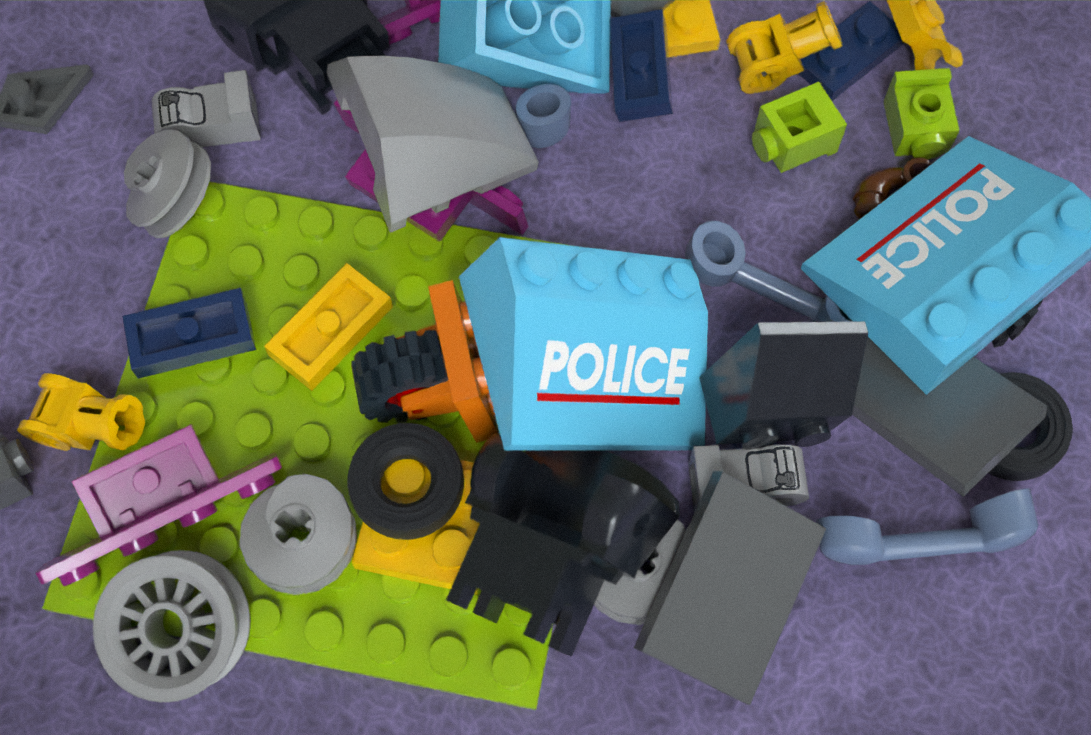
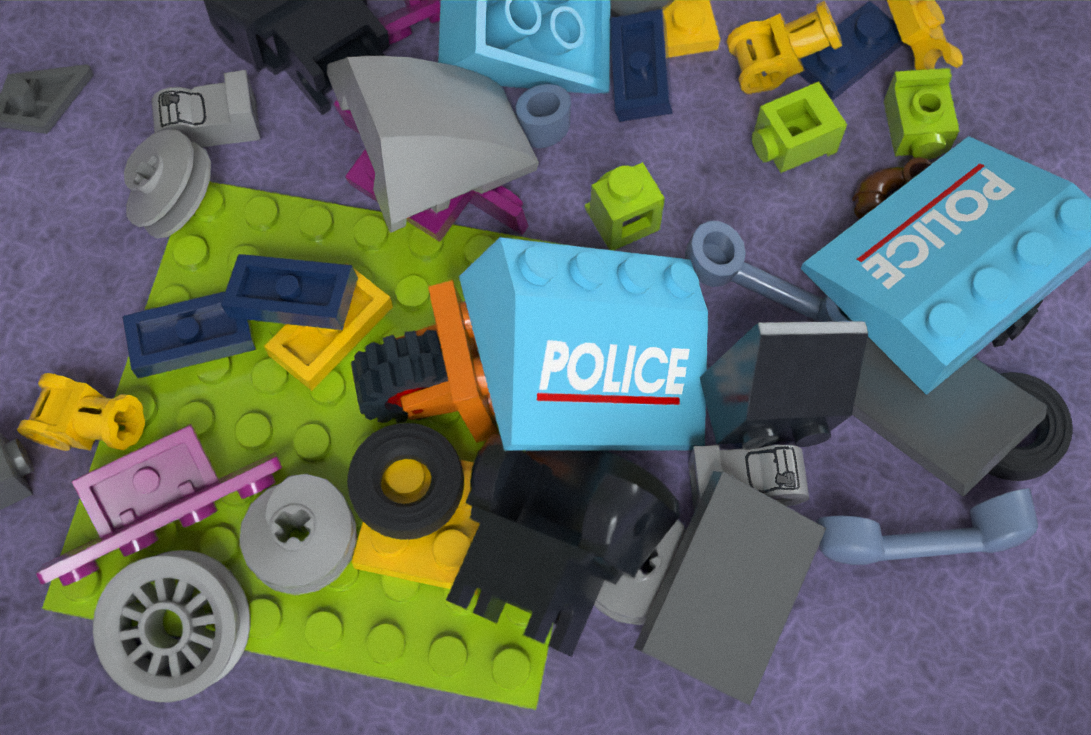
(290, 291): none -> dark blue plate
(622, 196): none -> lime brick

